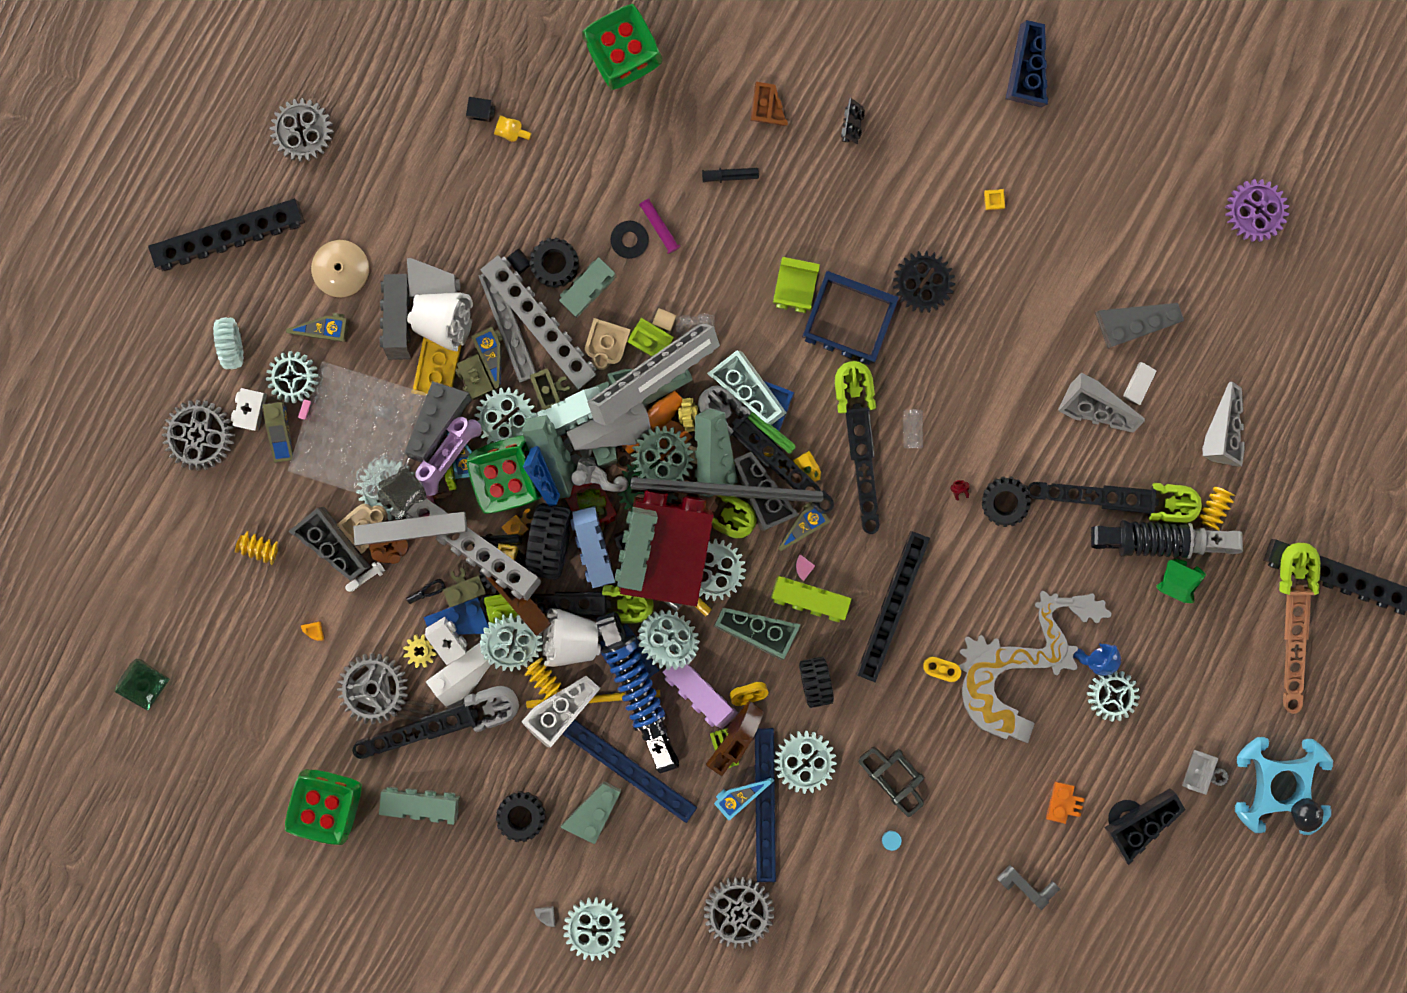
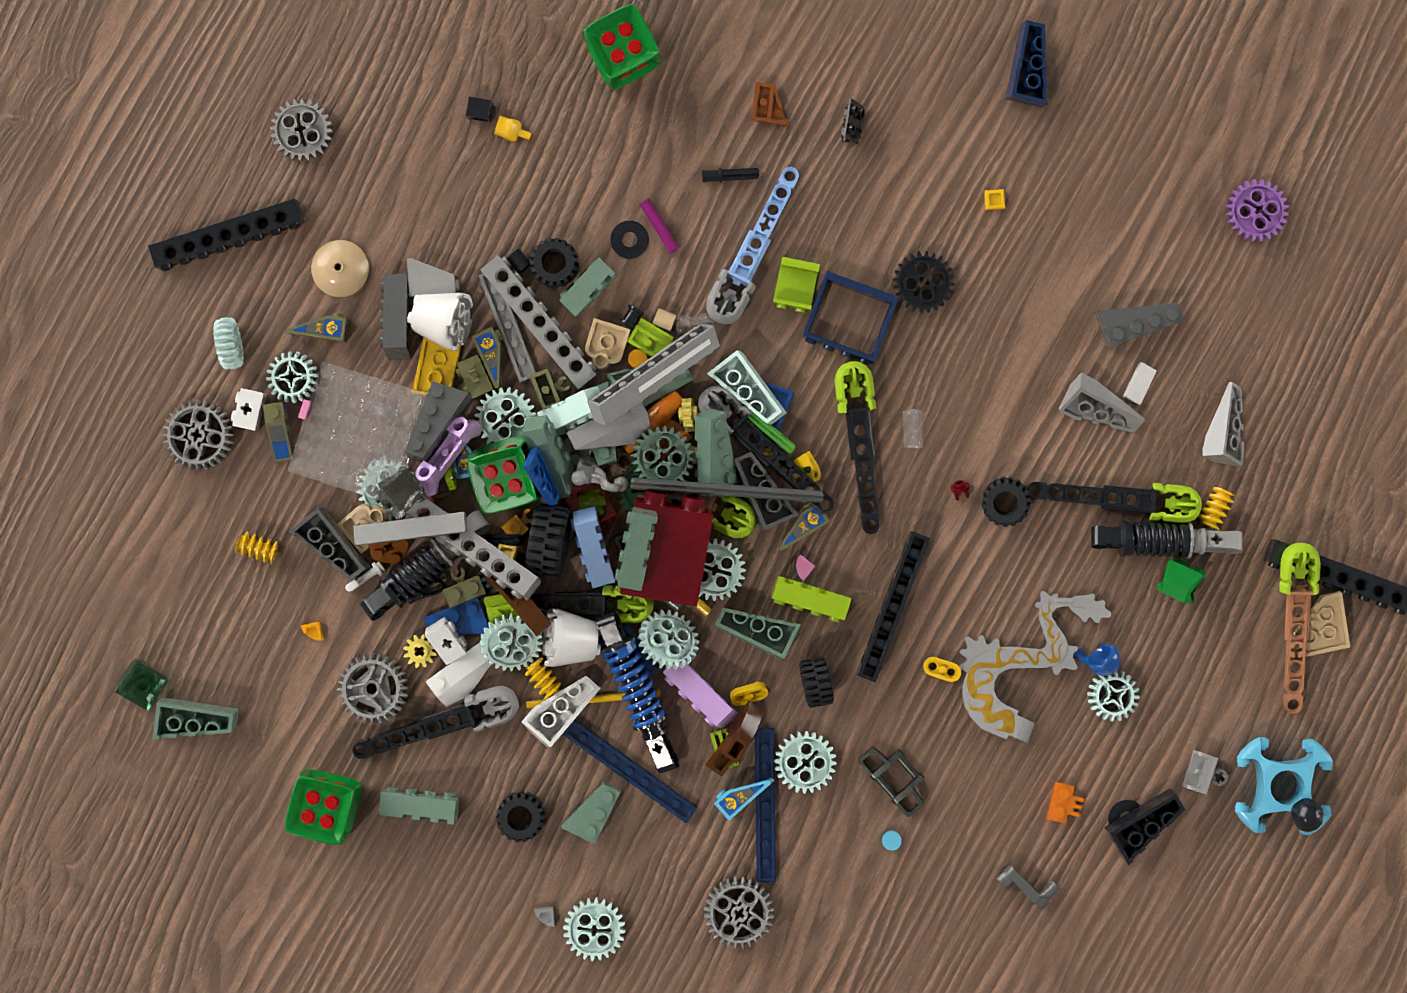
(190, 718): none -> sand green wedge
(417, 574): none -> black piece
(631, 316): none -> black bush
(636, 358): none -> light orange tile
(741, 273): none -> light blue piece
(1326, 626): none -> tan plate

